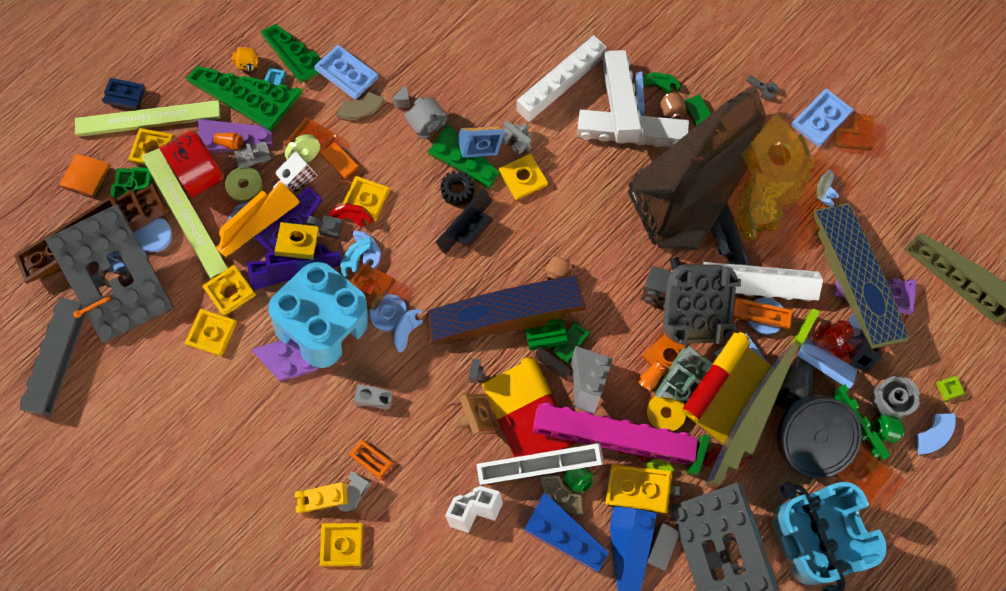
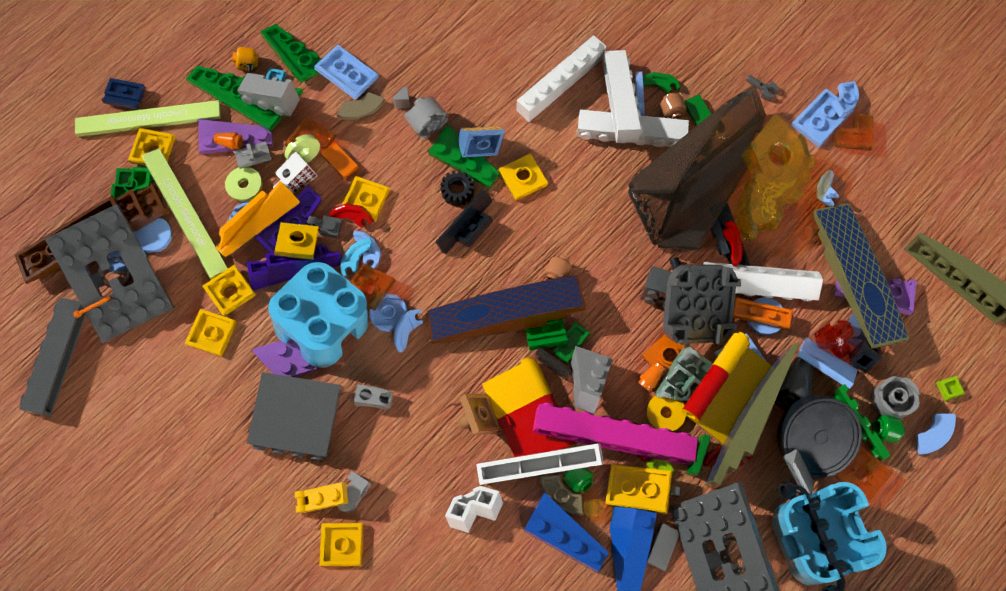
(85, 175): orange slope -> none
(192, 162): red piece -> none
(269, 94): none -> light grey wedge
(294, 415): none -> dark grey panel
(384, 469): orange tile -> none
(476, 372): dark grey plate -> none
(519, 135): light grey hips -> none
(593, 508): none -> clear yellow piece
(733, 235): none -> red piece
(799, 470): none -> light grey slope
(805, 327): lime tile -> none
(847, 98): none -> light blue tile

